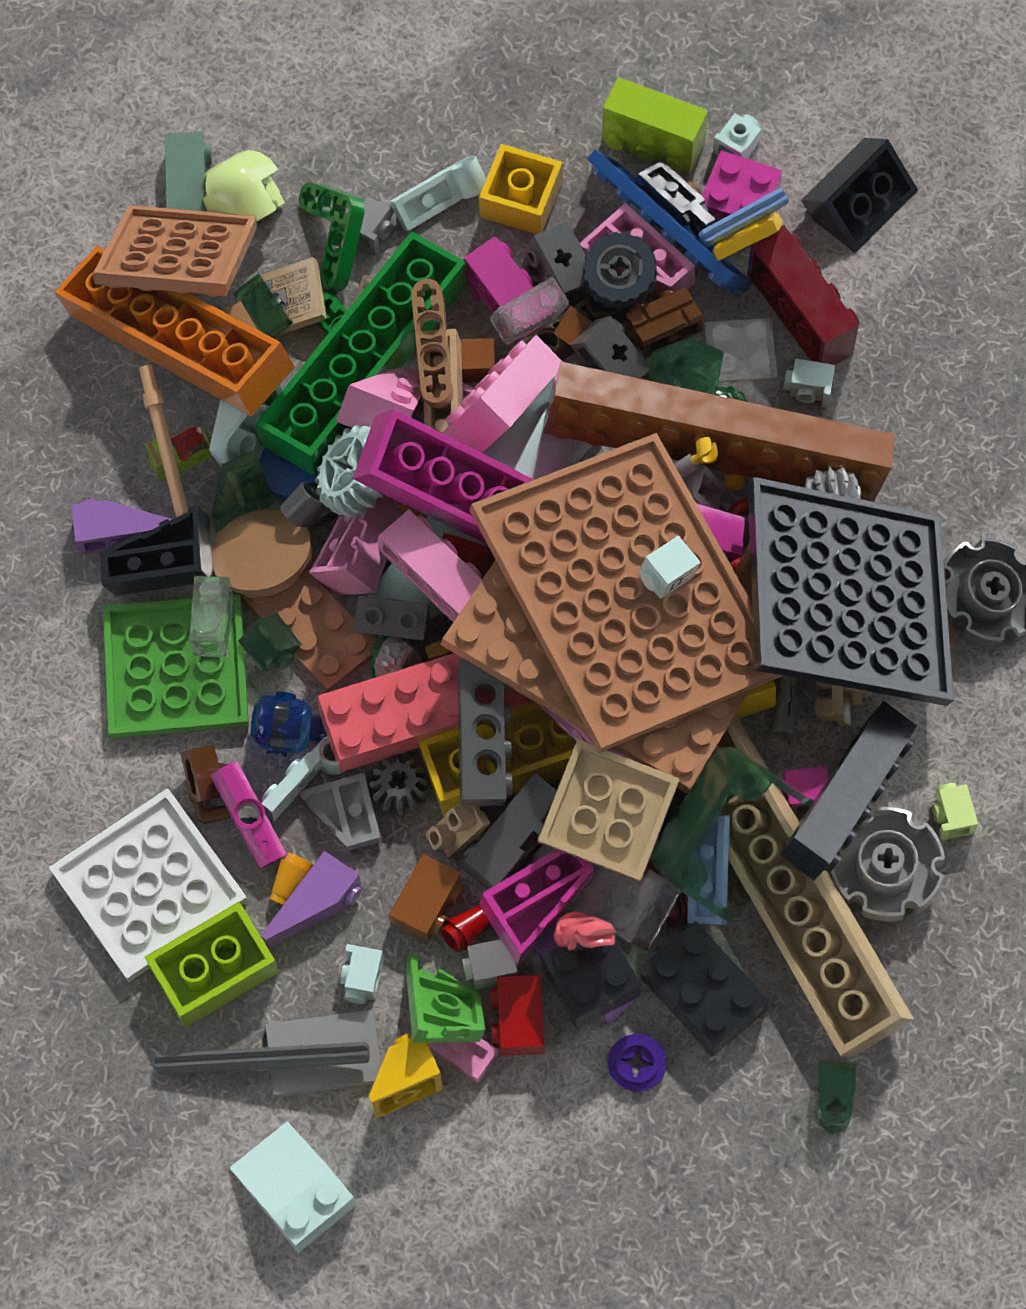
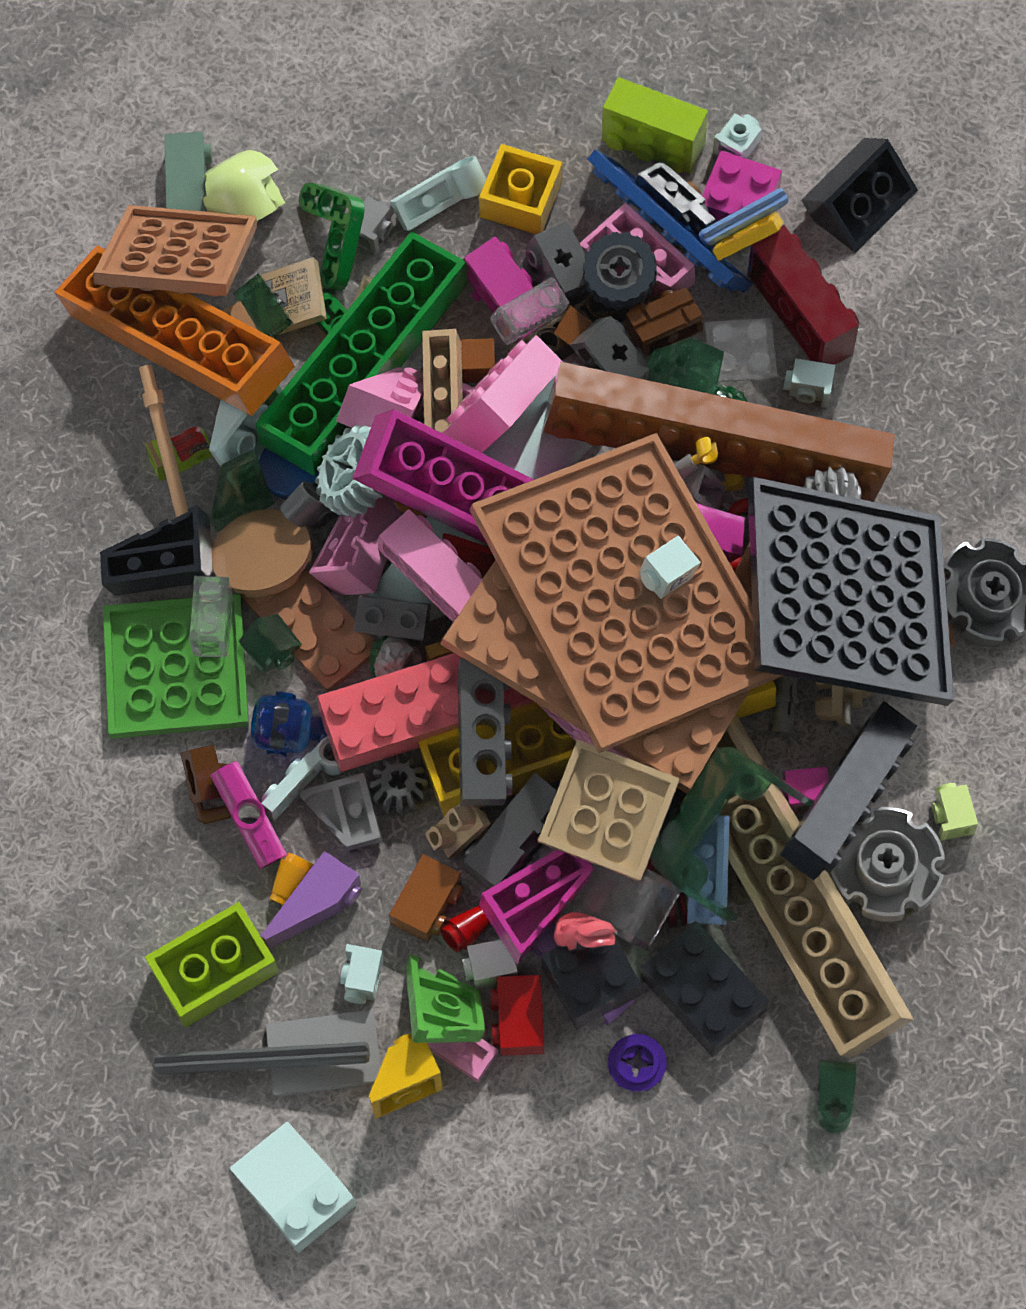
(107, 523): medium lavender slope -> none
(146, 882): white plate -> none
(432, 343): medium nougat beam -> none

